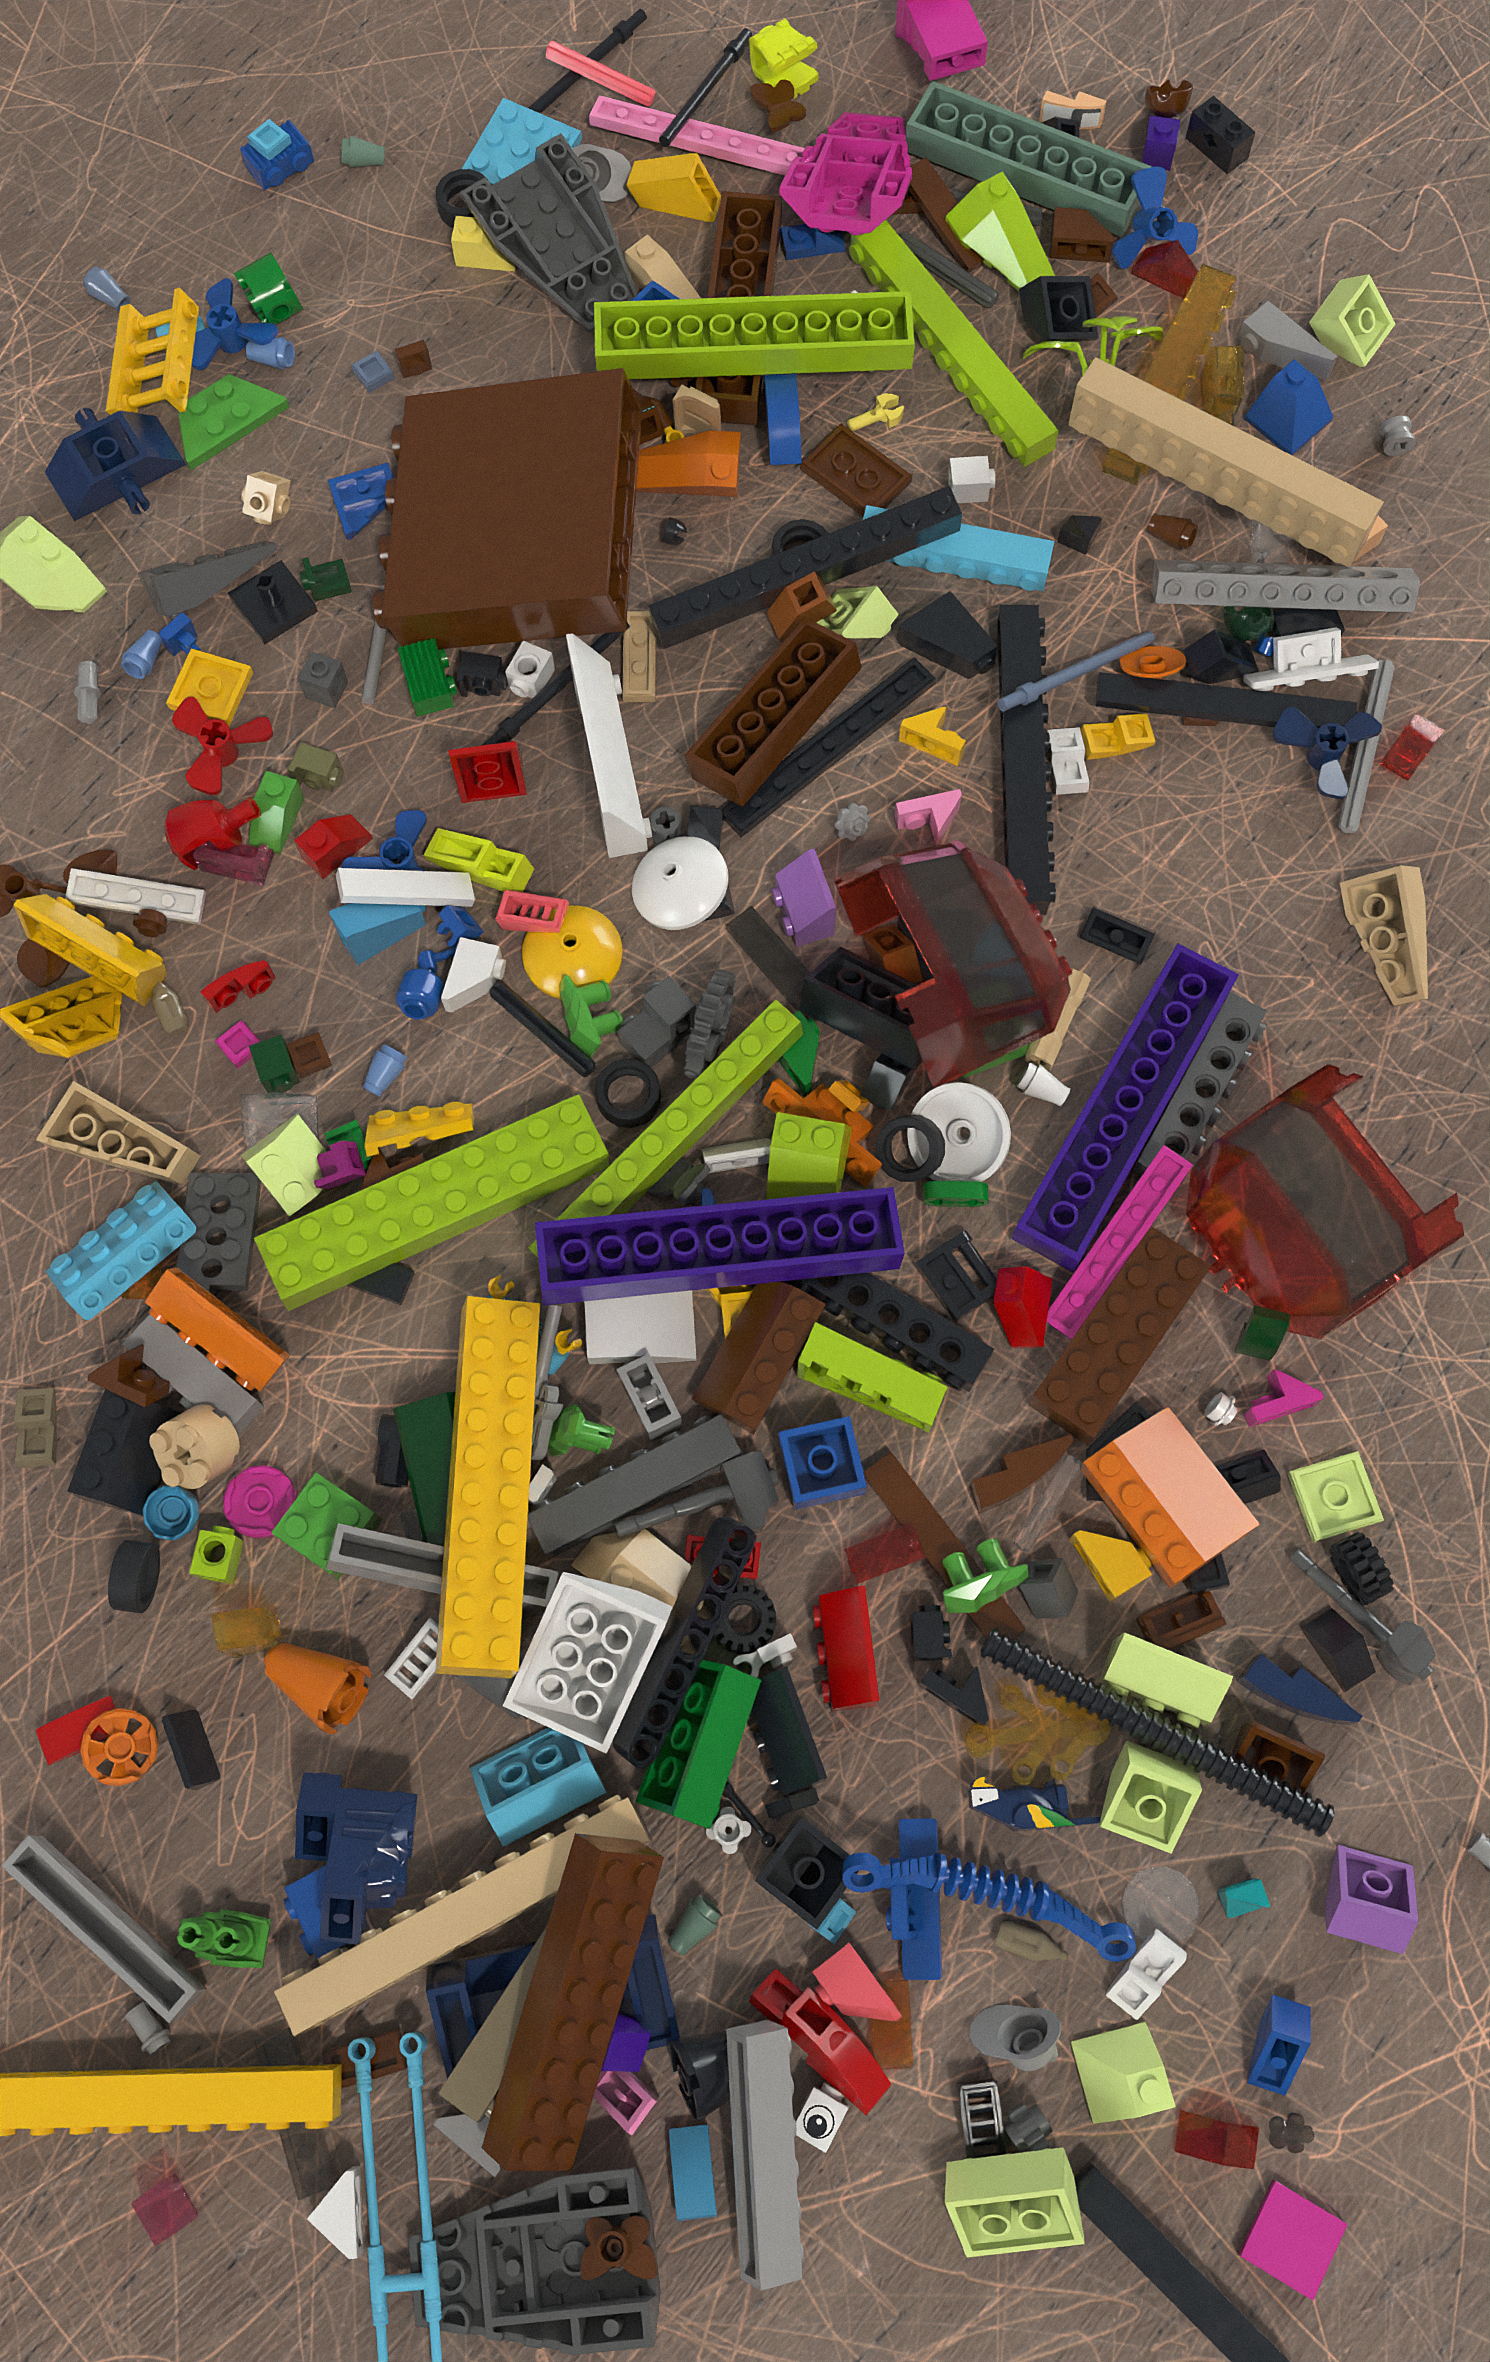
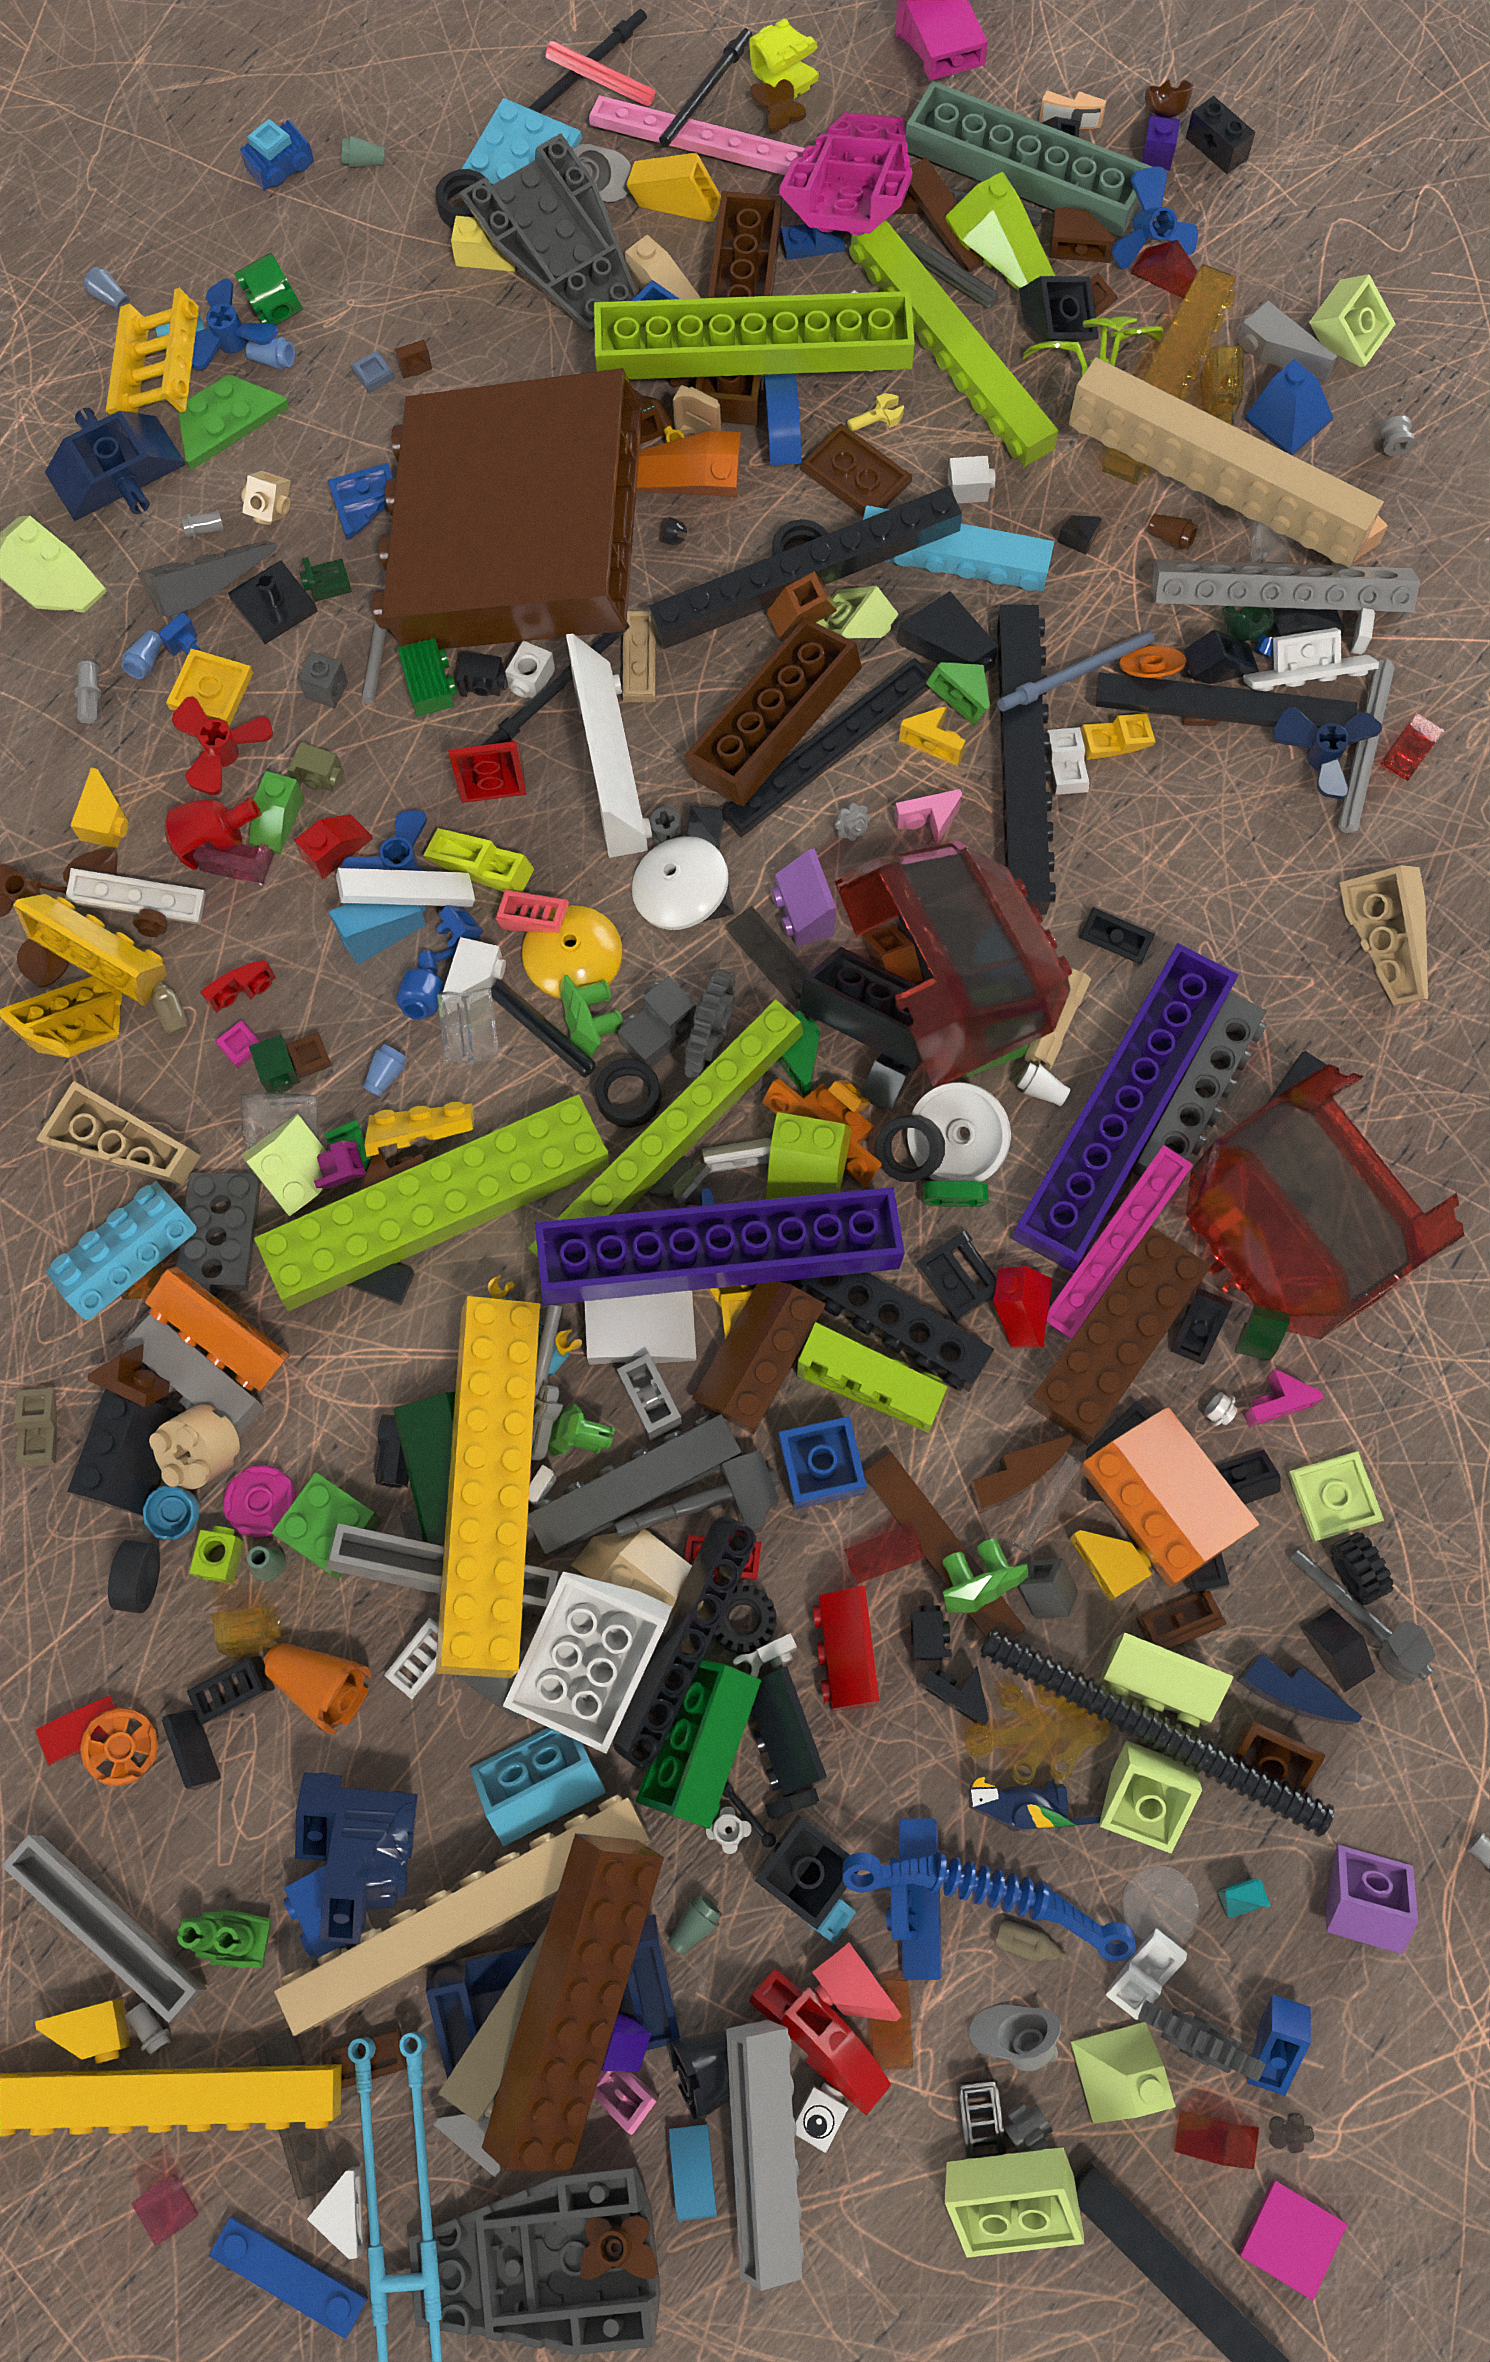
(90, 2031): none -> yellow slope
(98, 814): none -> yellow slope
(202, 524): none -> light grey pin
(251, 1679): none -> black slope
(271, 1567): none -> sand green cone
(288, 2276): none -> blue plate
(467, 1025): none -> clear panel
(962, 688): none -> bright green slope
(1201, 1326): none -> black slope
(1201, 2040): none -> dark grey gear
(1302, 1067): none -> black slope
(1363, 631): none -> white tile

